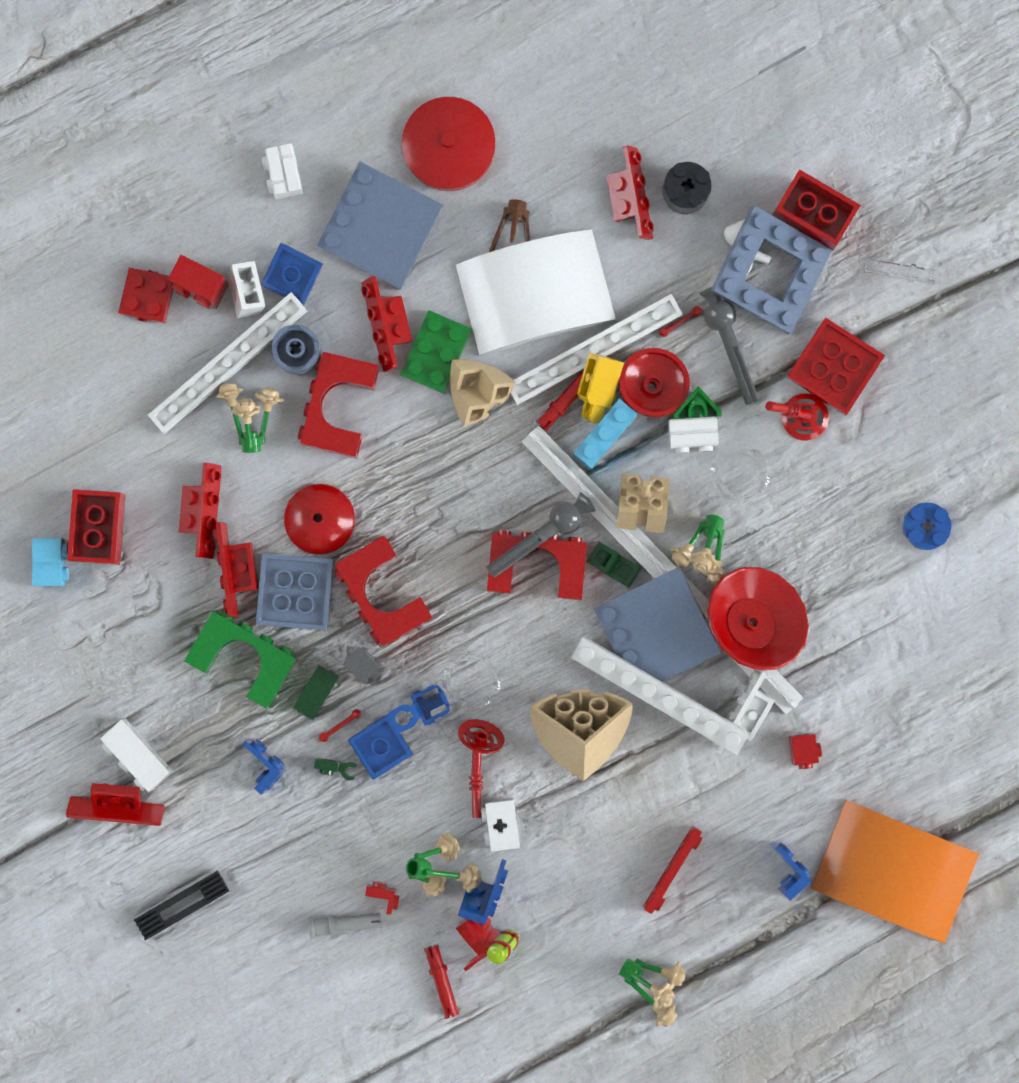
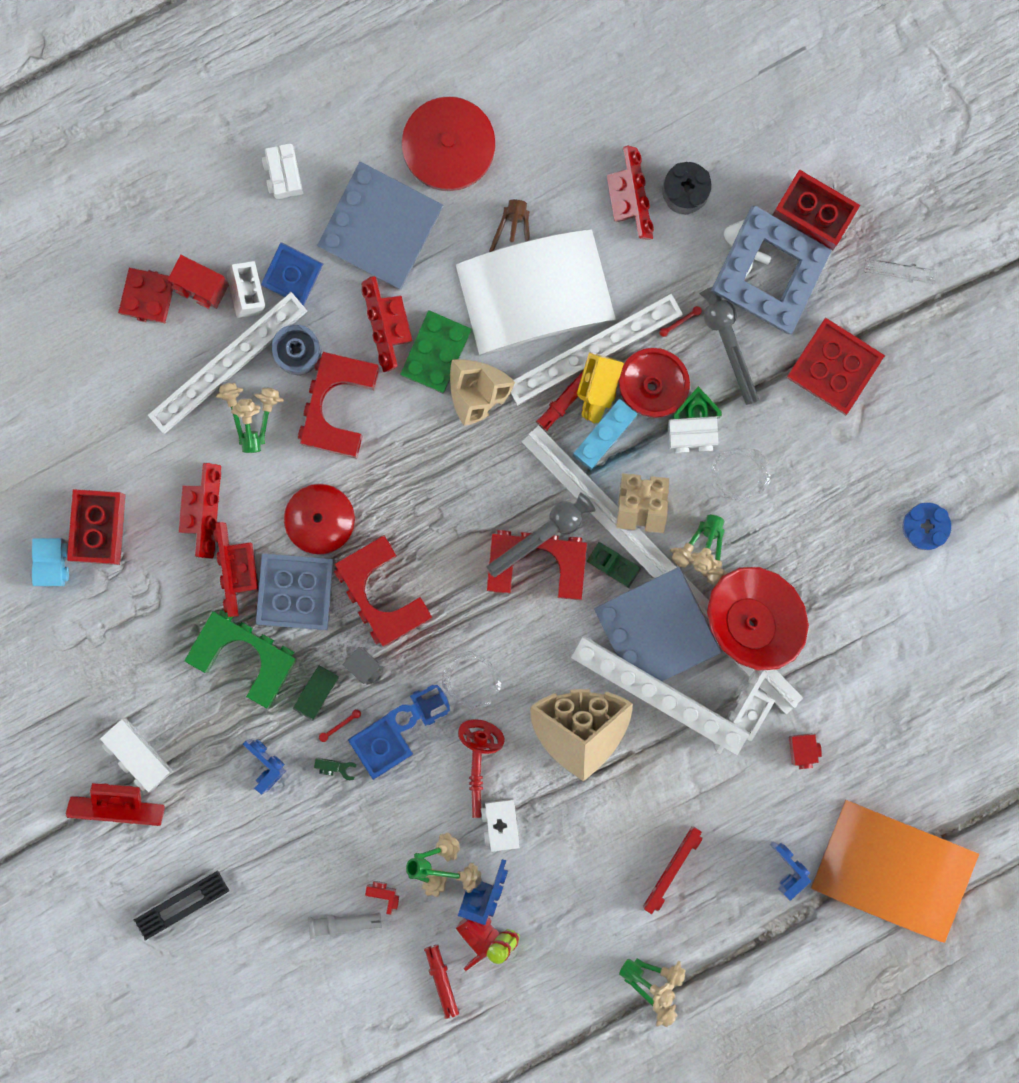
(794, 410): red dish -> none

